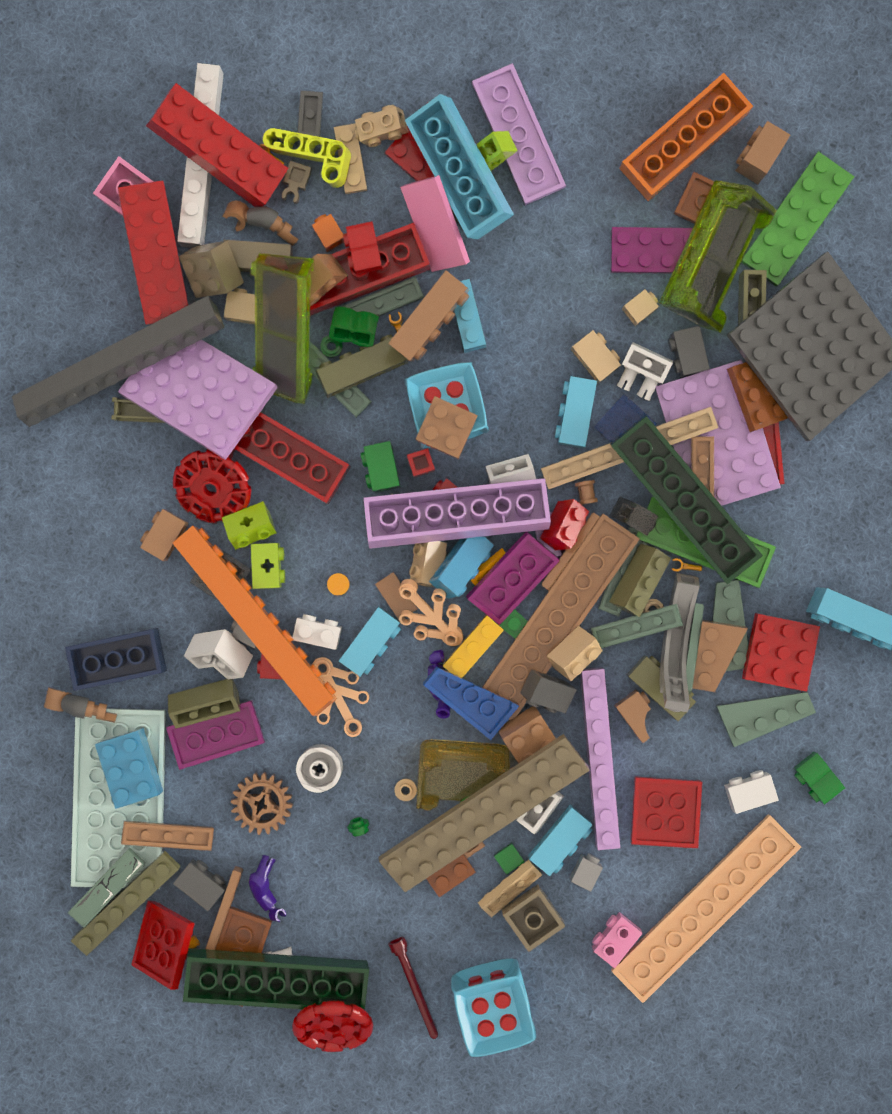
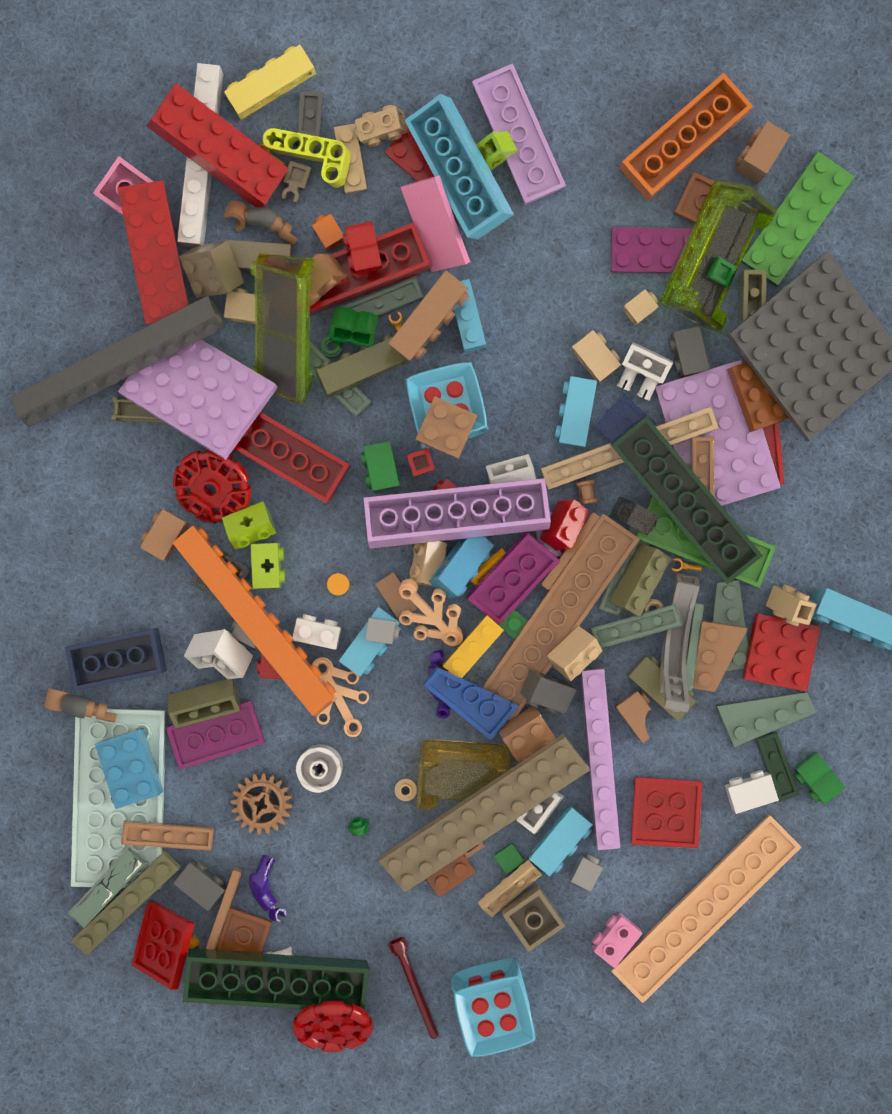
(270, 81): none -> light yellow brick
(382, 630): none -> light grey brick
(721, 271): none -> green tile
(777, 765): none -> dark green tile
(791, 605): none -> tan brick

